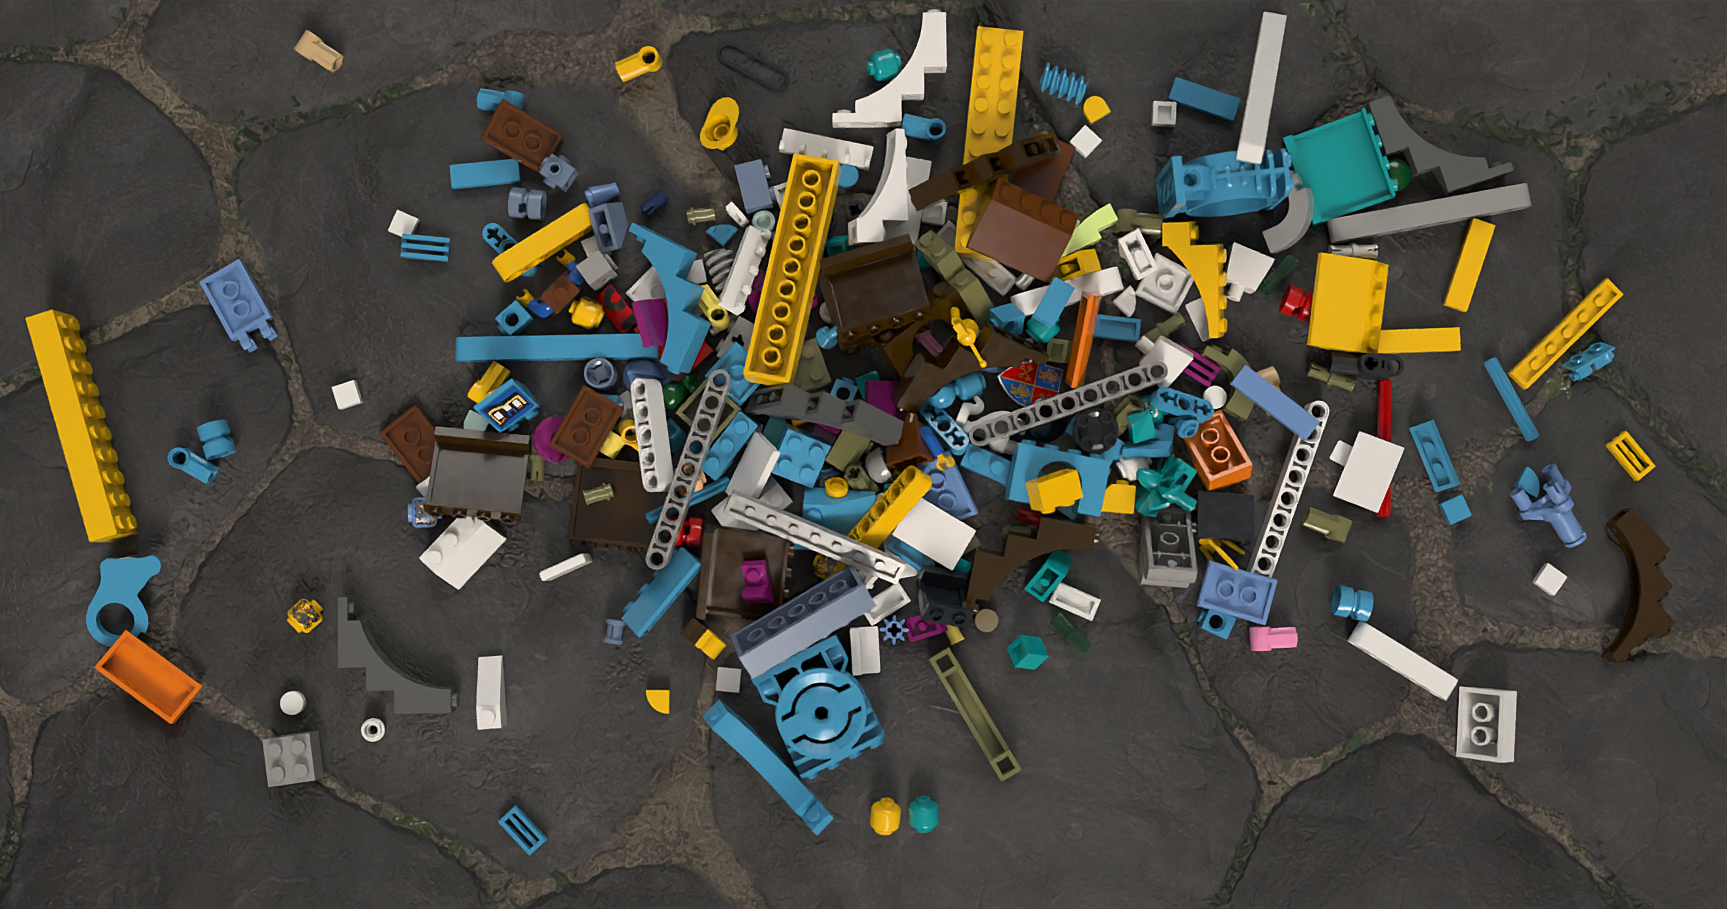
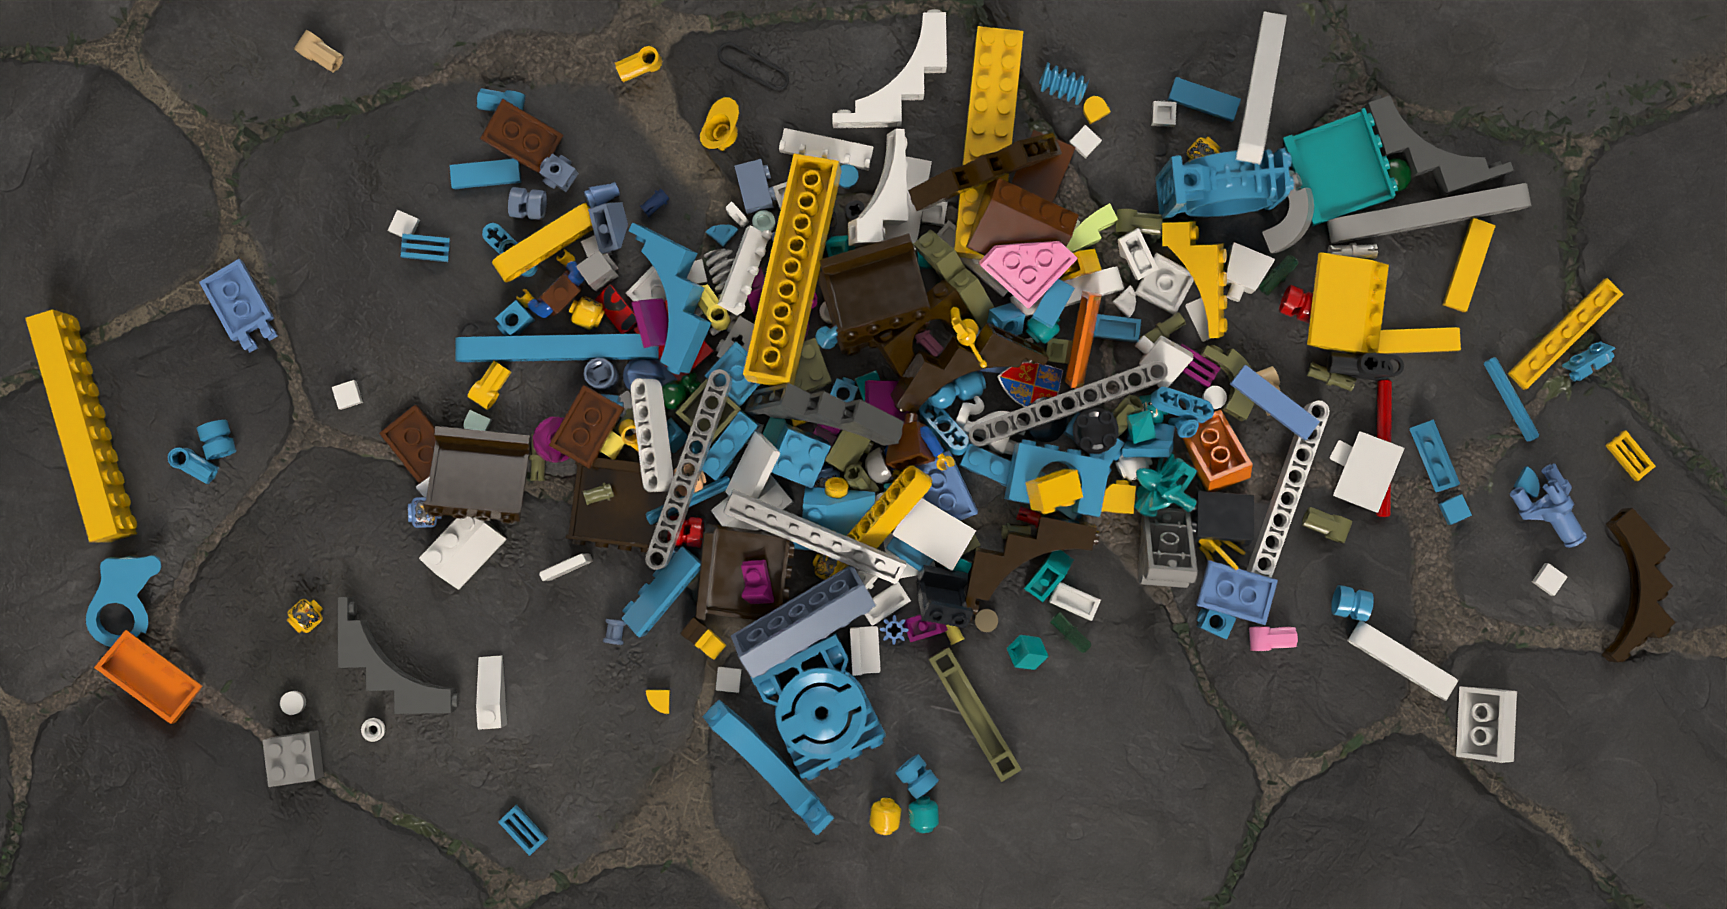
(508, 406): slope -> none
(700, 215): olive pin -> none
(884, 65): teal head -> none
(917, 776): none -> dark azure wheel
(921, 127): dark azure piece -> none
(1028, 268): none -> bright pink plate
(1202, 147): none -> head

